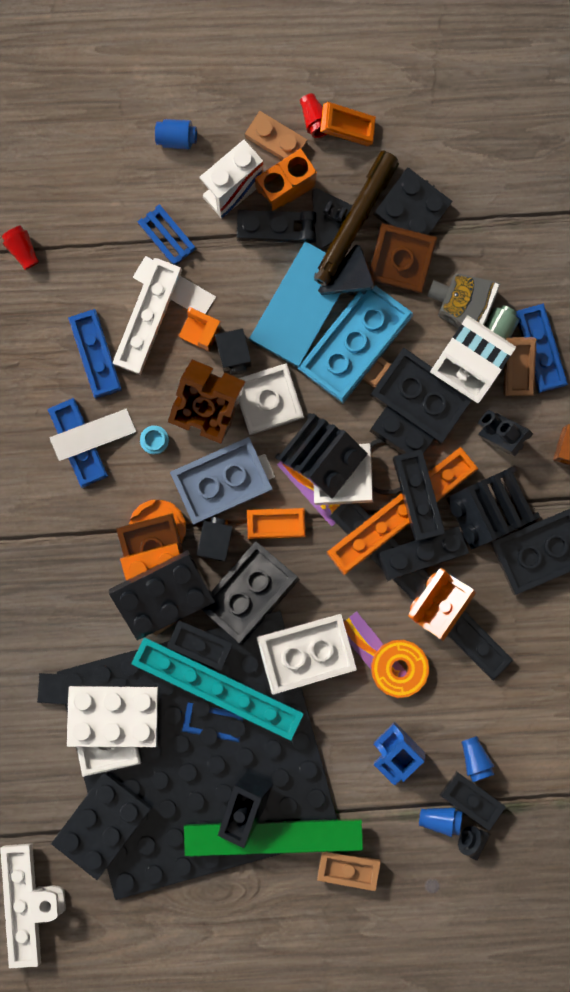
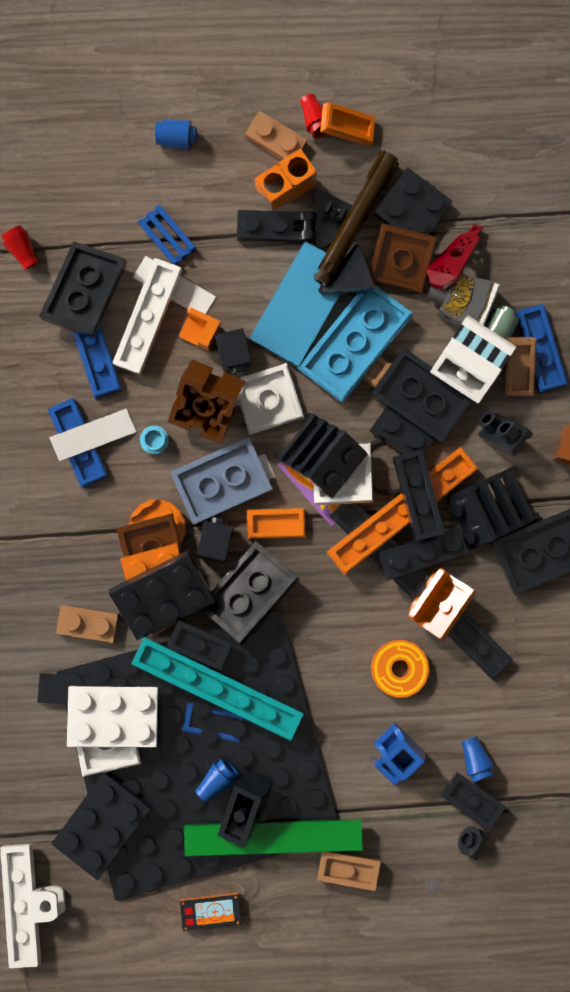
(83, 289): none -> black plate
(87, 623): none -> medium nougat plate
(210, 911): none -> tile
(219, 777): none -> blue cone
(232, 178): white panel -> none
(306, 653): white plate -> none
(366, 642): medium lavender sticker -> none
(441, 820): blue cone -> none
(447, 267): none -> dark red piece

